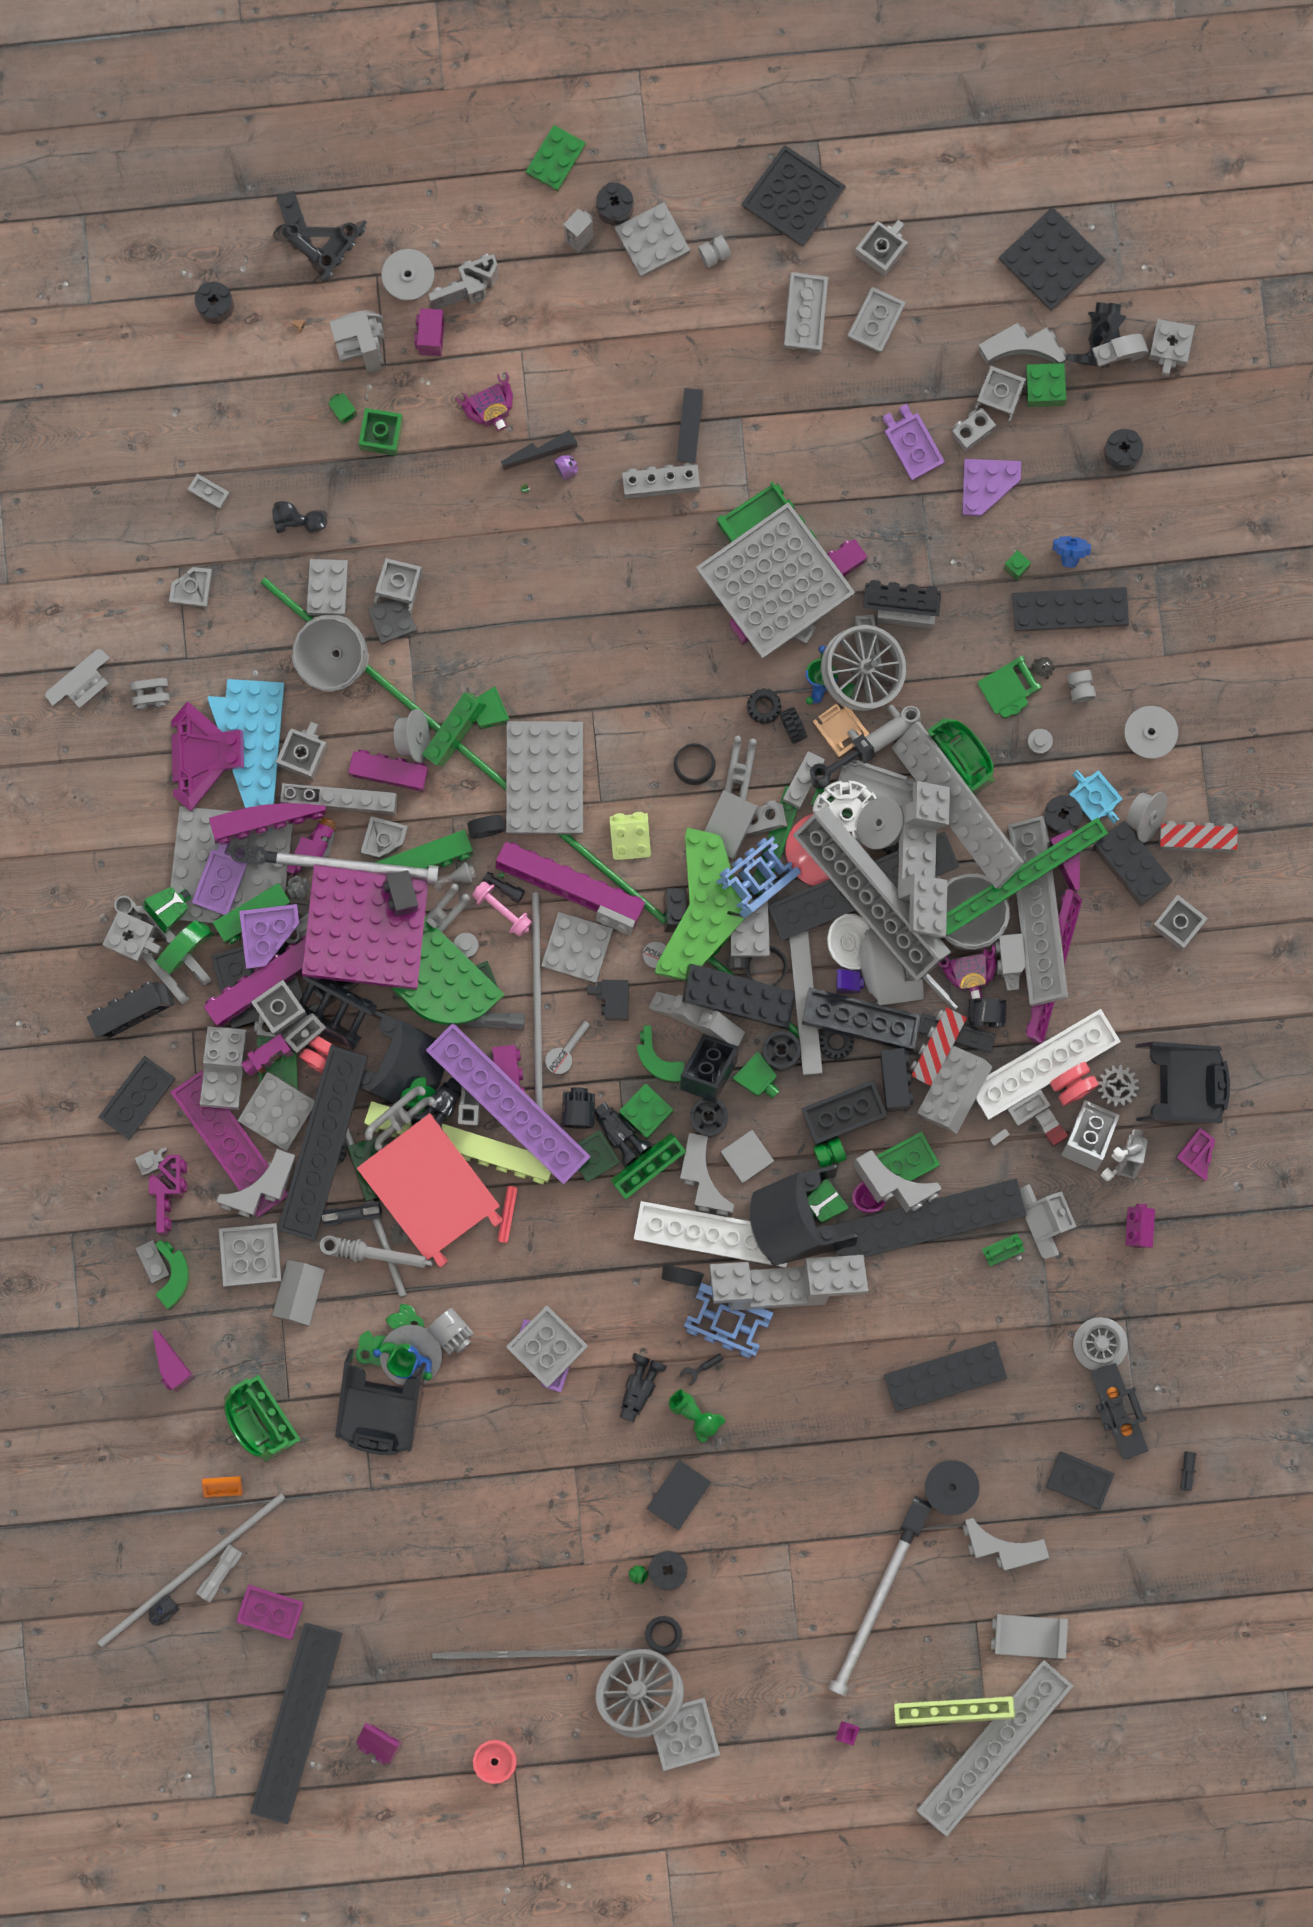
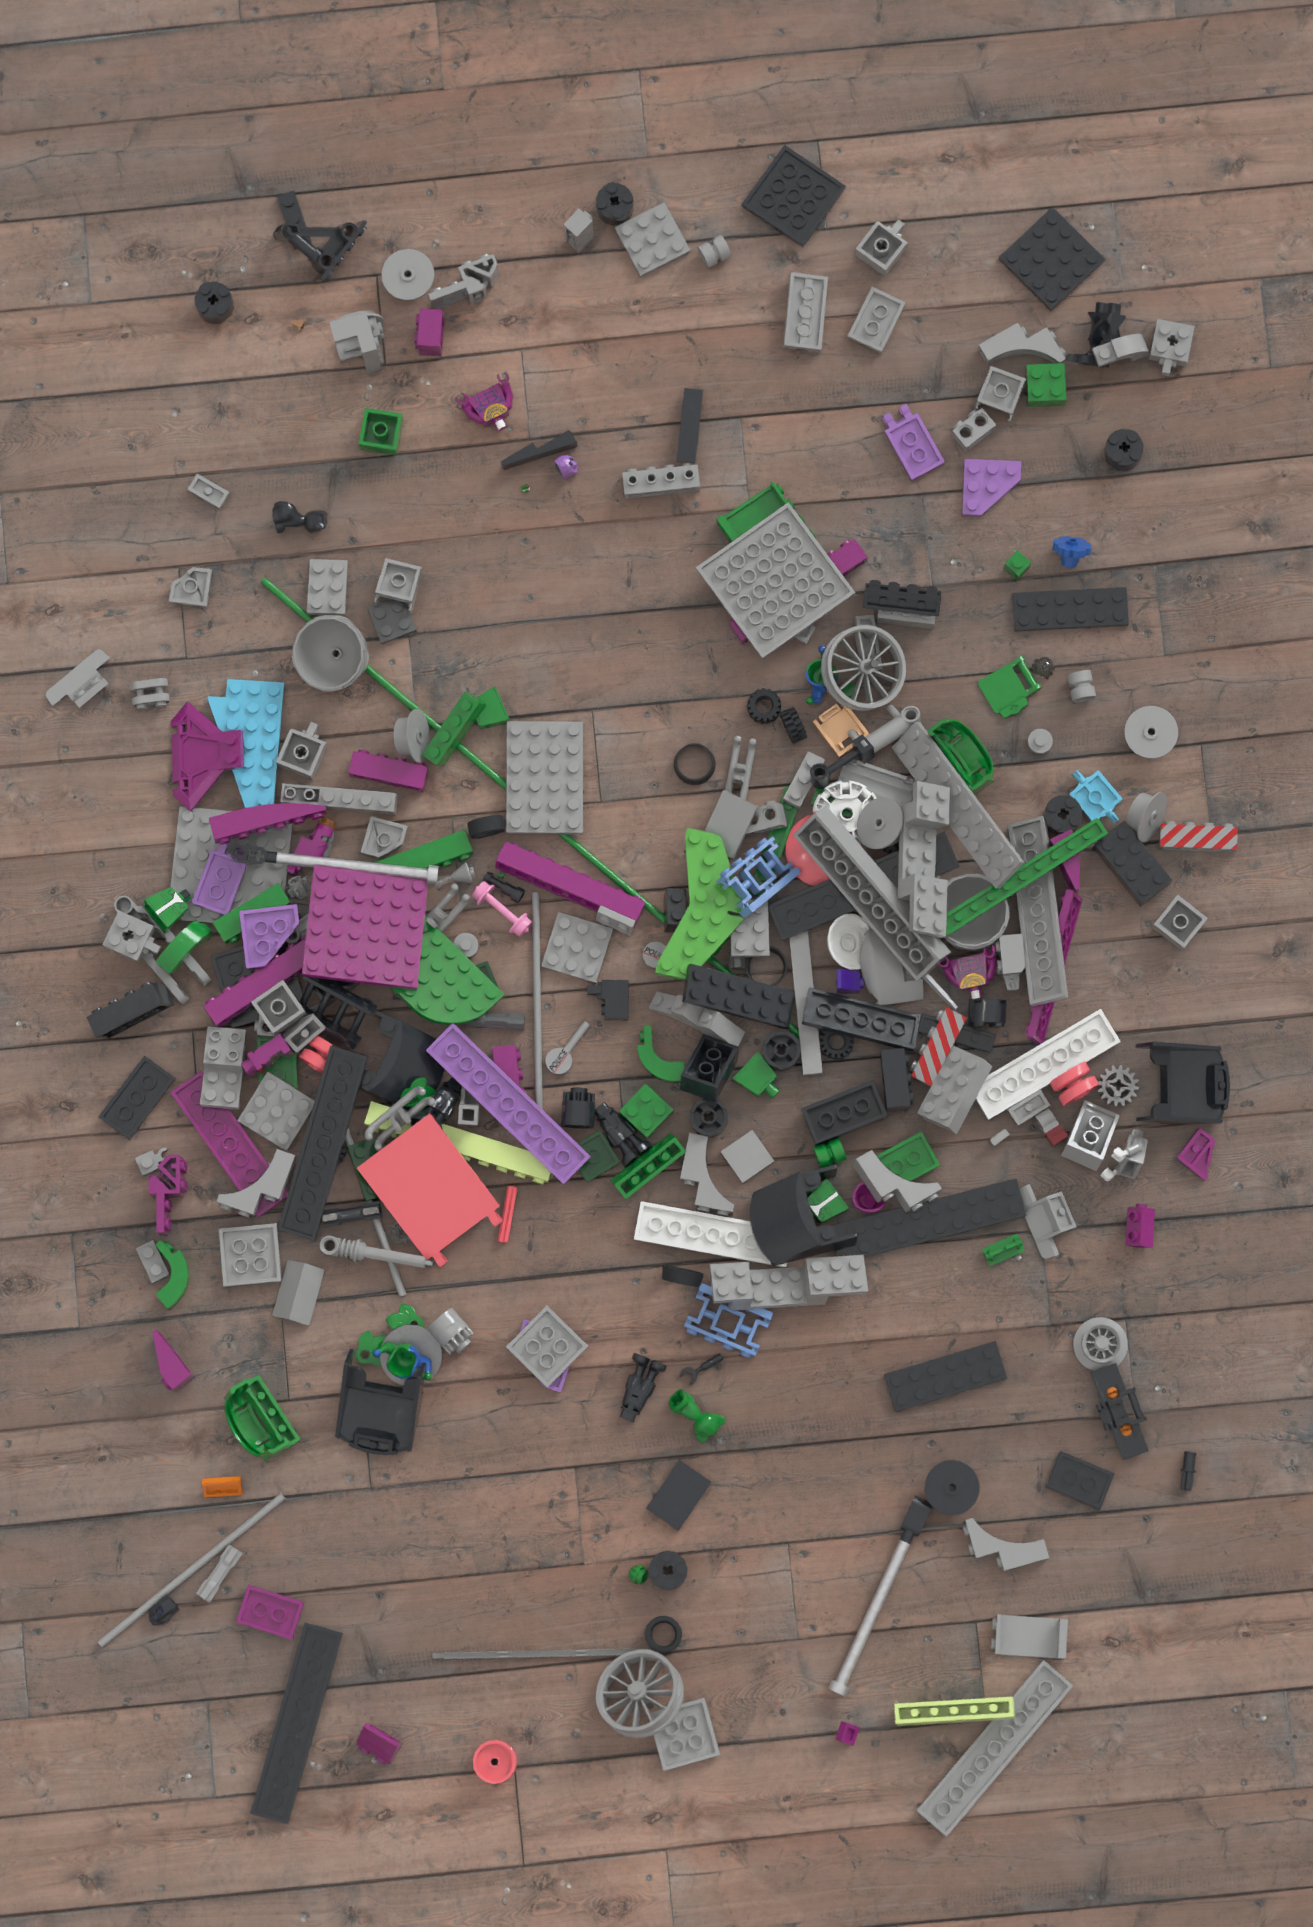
(342, 408): green brick -> none
(401, 893): black brick -> none
(555, 158): green plate -> none
(630, 836): yellowish green bracket -> none

